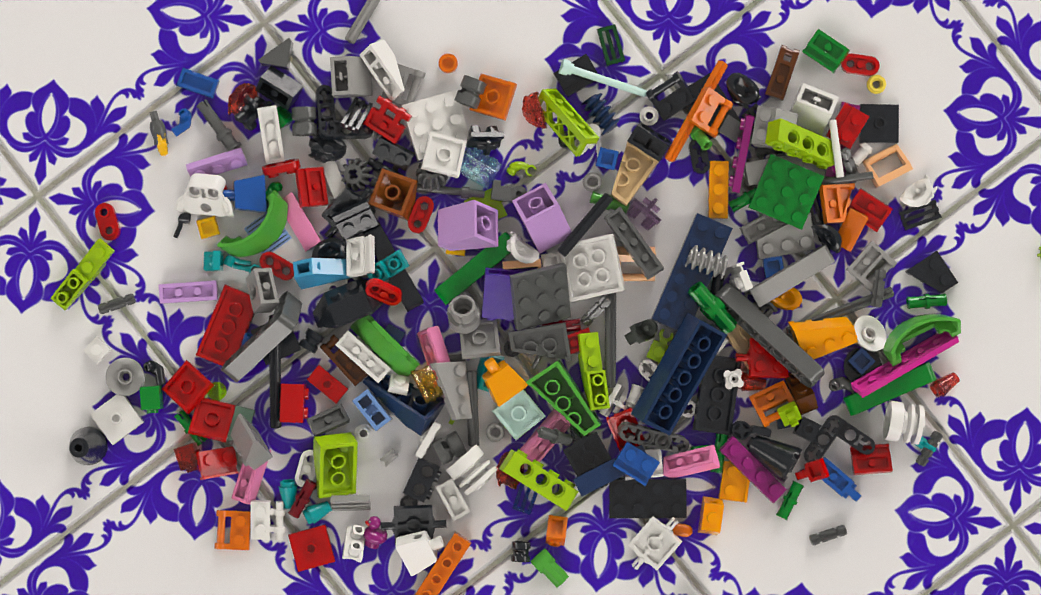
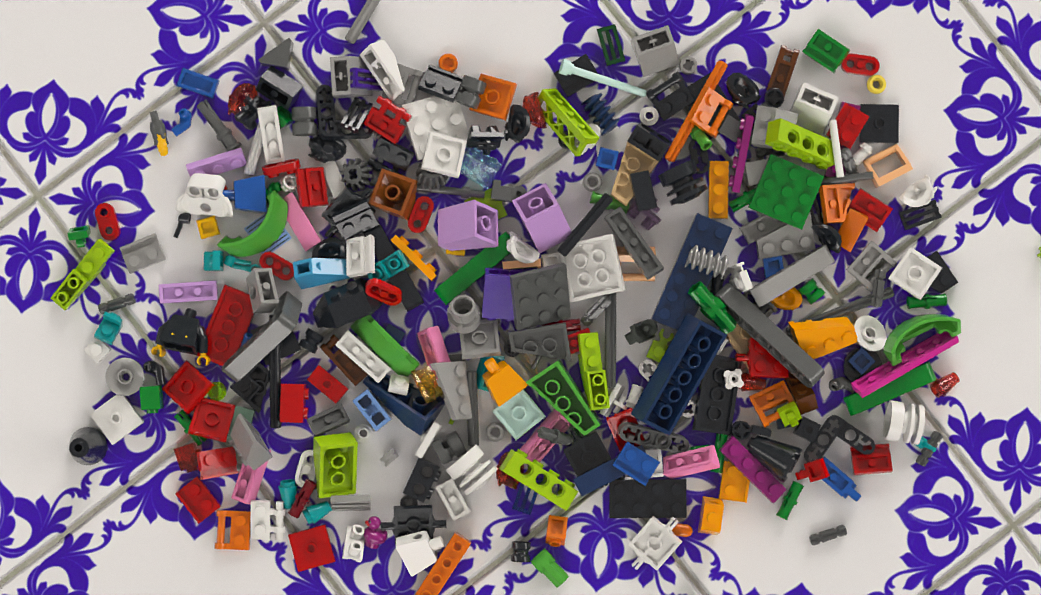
(79, 234): none -> green tile
(109, 328): none -> teal bracket
(142, 253): none -> light grey plate
(183, 335): none -> black torso
(198, 499): none -> red plate
(253, 386): none -> black slope
(254, 154): none -> white axle
(292, 180): none -> white plate
(356, 78): none -> dark purple tile
(414, 256): none -> light orange plate
(440, 83): none -> plate
(517, 166): lime arm -> none
(518, 124): none -> black hat
(643, 191): none -> black tile
(655, 51): none -> light grey slope
(682, 182): none -> black wheel
(683, 62): none -> light grey bush
(774, 100): none -> black wheel
(811, 286): none -> green wheel
(915, 273): none -> white plate

